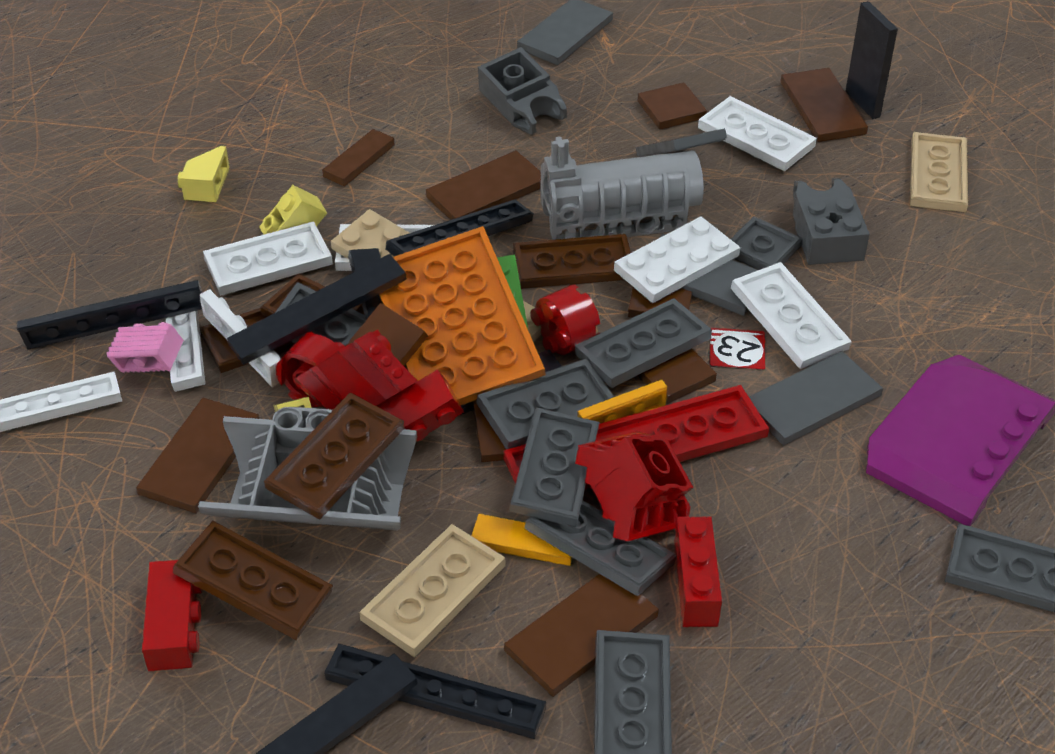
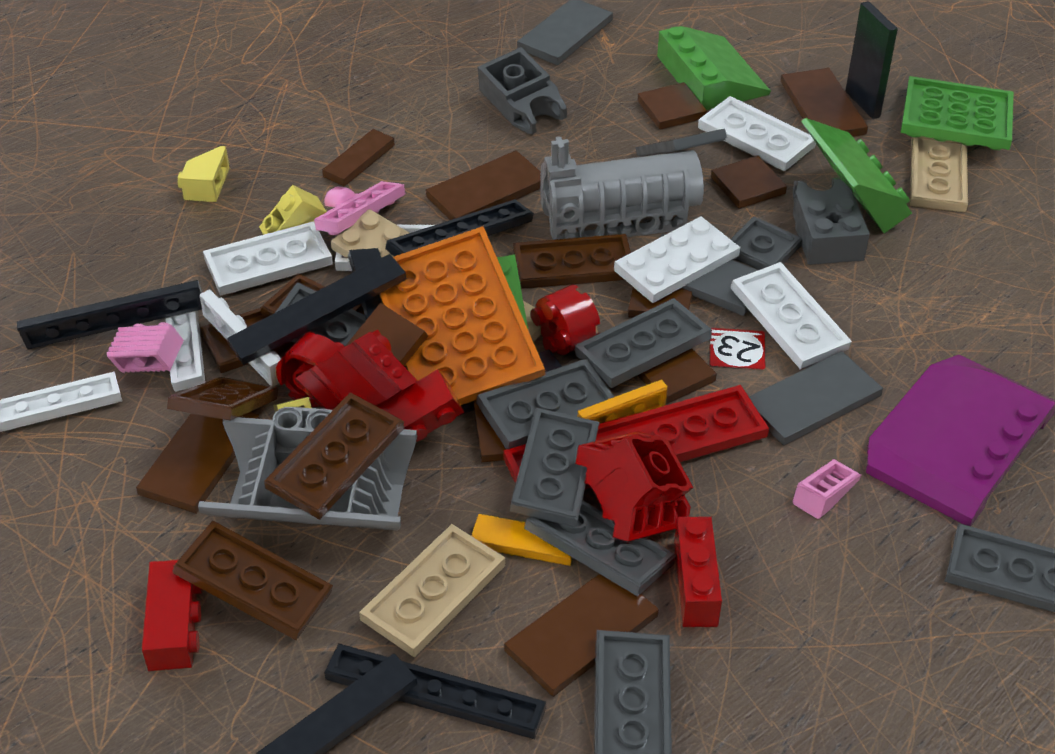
(223, 398): none -> reddish brown tile
(351, 205): none -> bright pink plate
(708, 66): none -> bright green slope
(748, 181): none -> reddish brown tile
(822, 490): none -> bright pink slope
(861, 174): none -> bright green slope
(958, 113): none -> bright green plate

